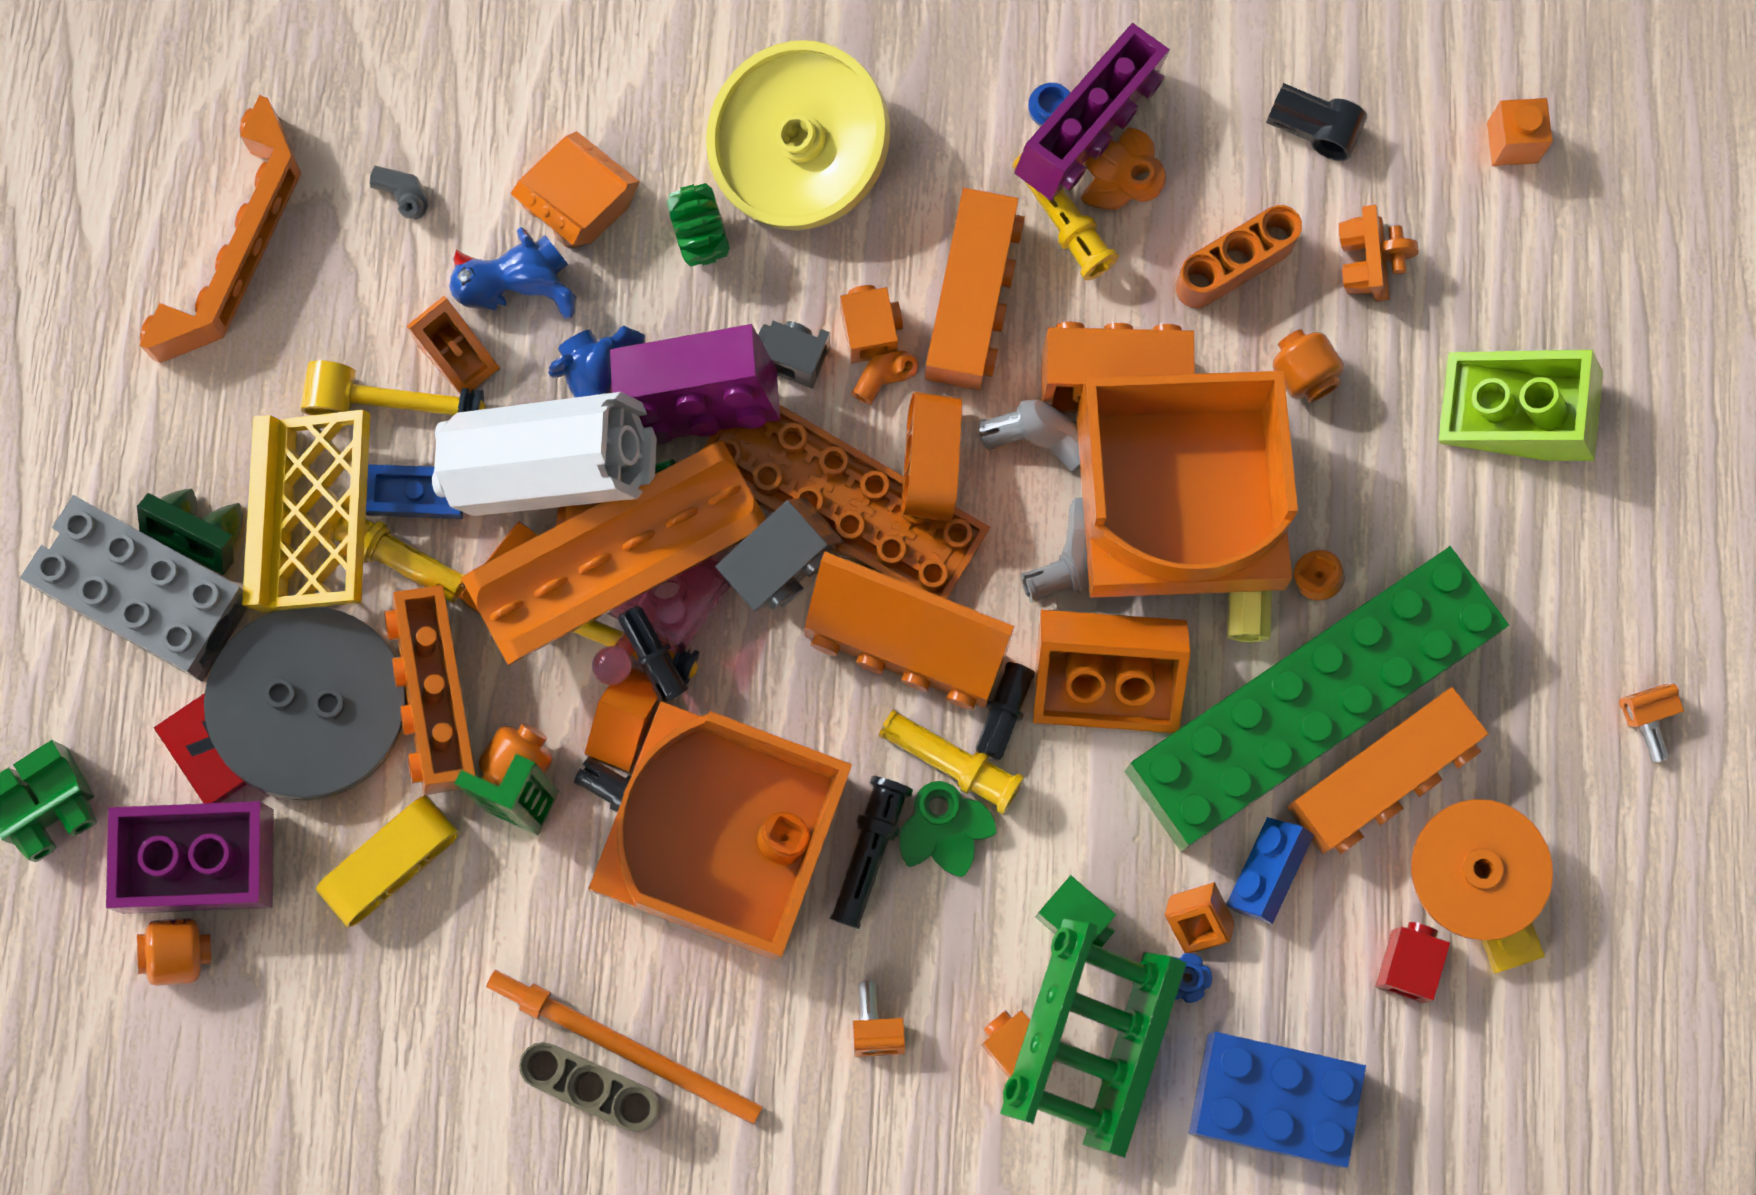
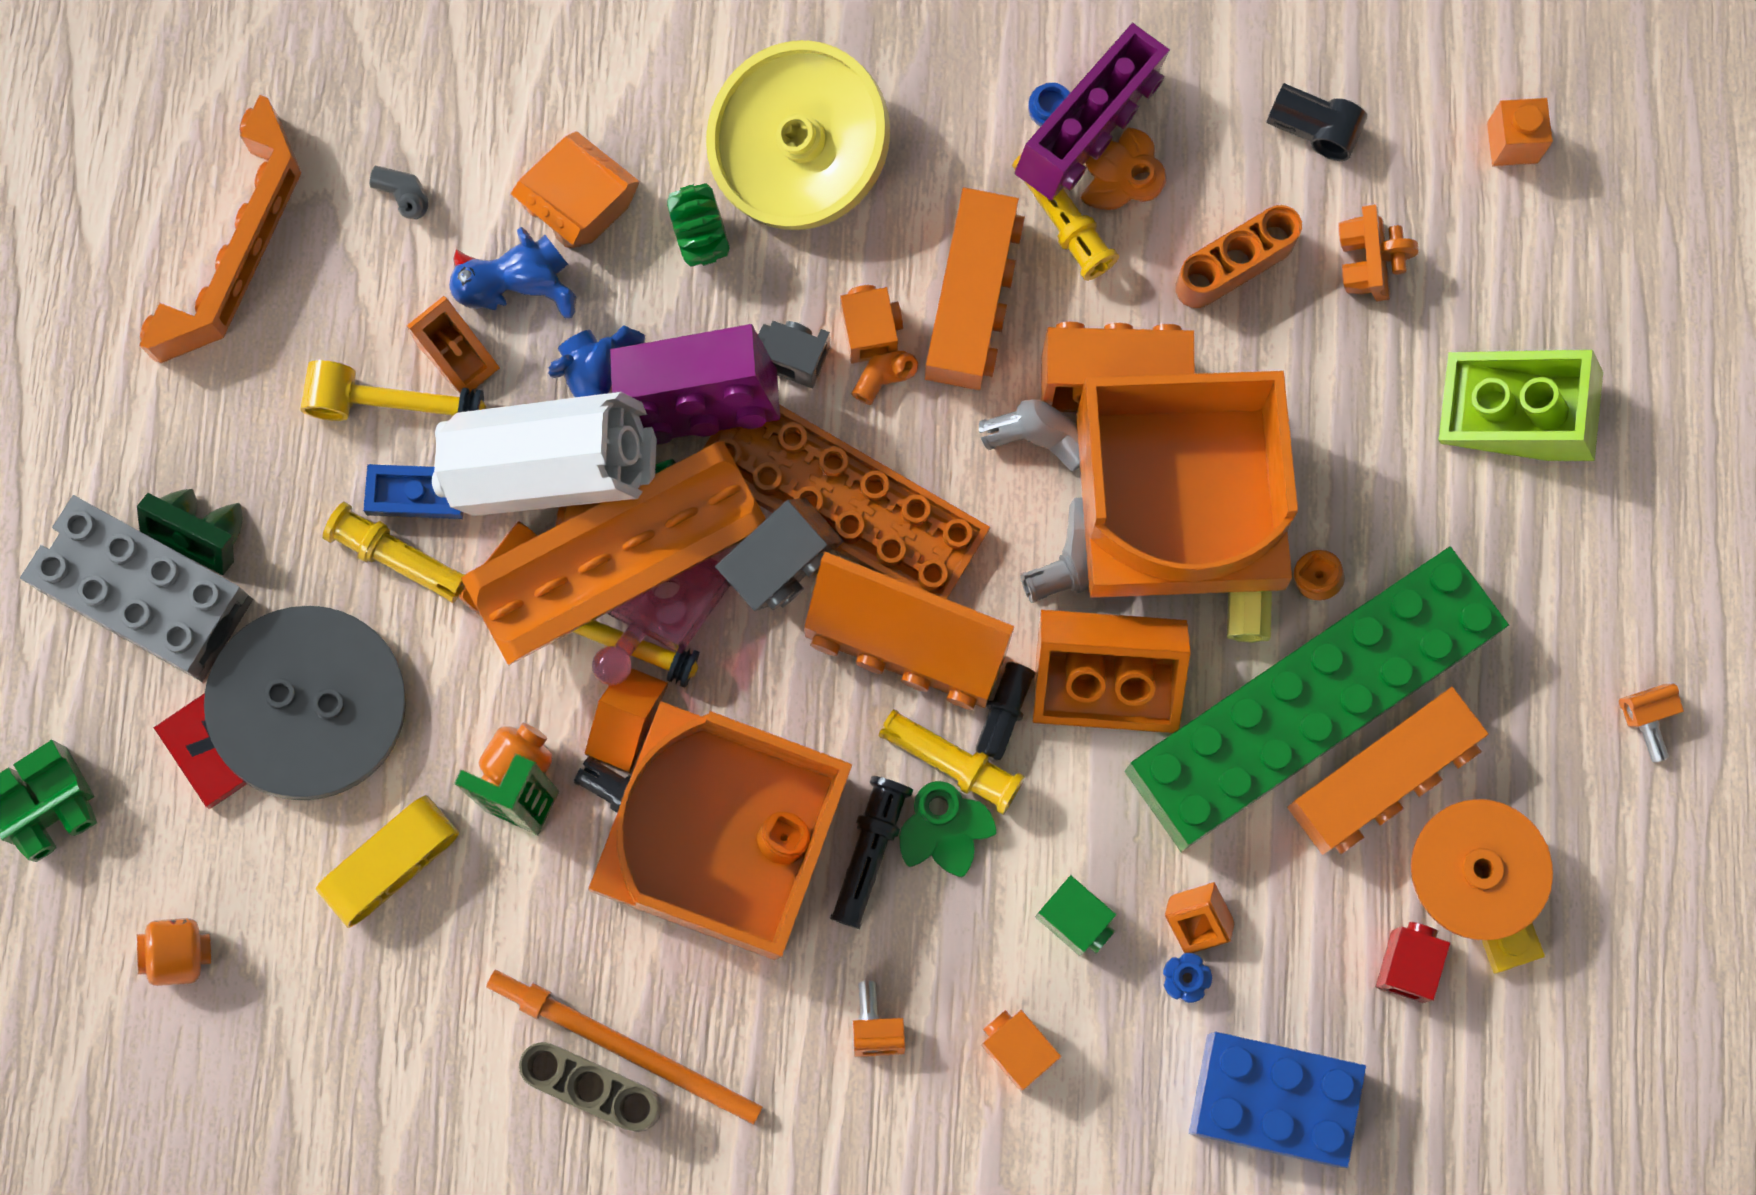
(190, 857): magenta brick -> none
(275, 513): yellow fence -> none
(432, 688): orange brick -> none
(652, 655): black axle -> none
(931, 457): orange beam -> none
(1135, 1049): green fence -> none
(1270, 870): blue plate -> none
(1308, 365): orange head -> none

